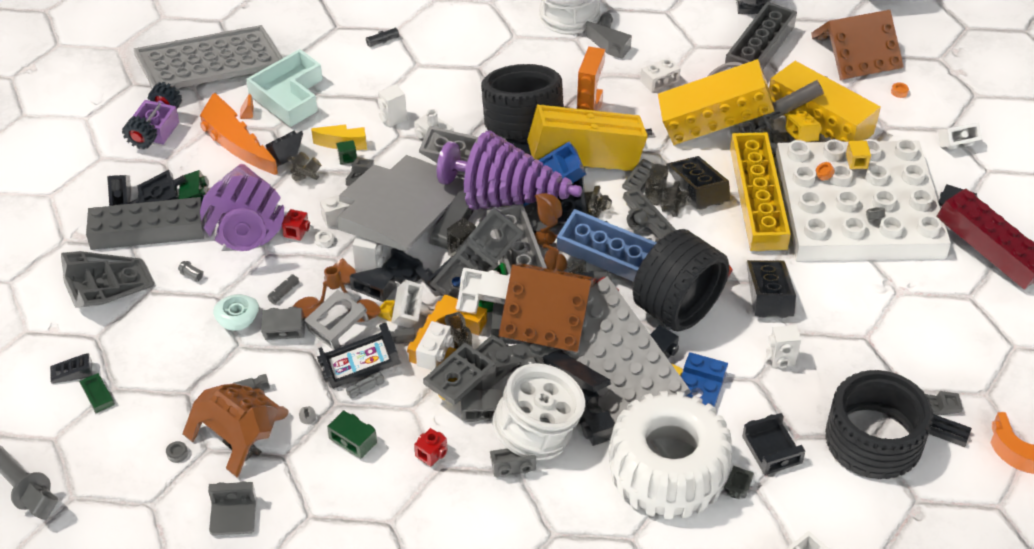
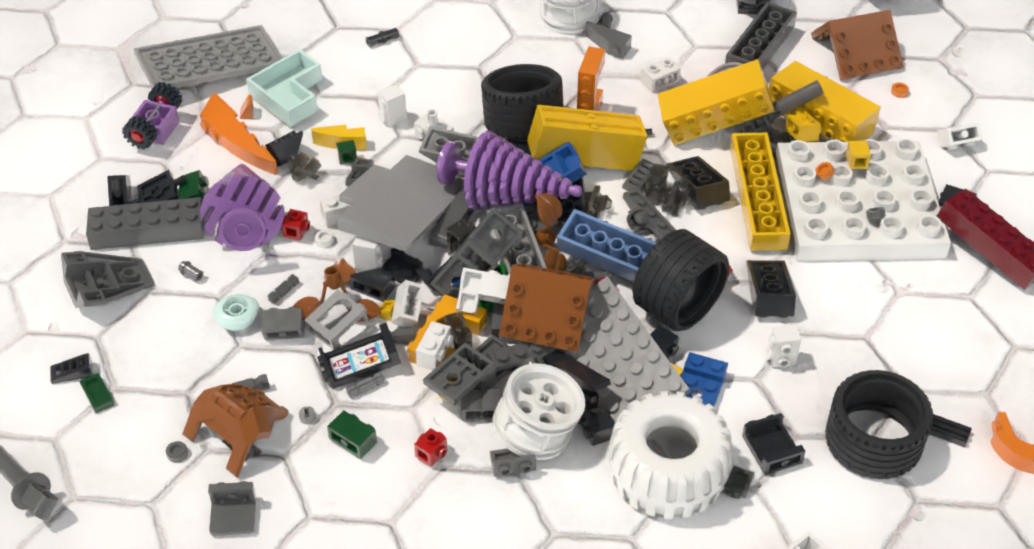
(945, 403): dark grey slope -> none

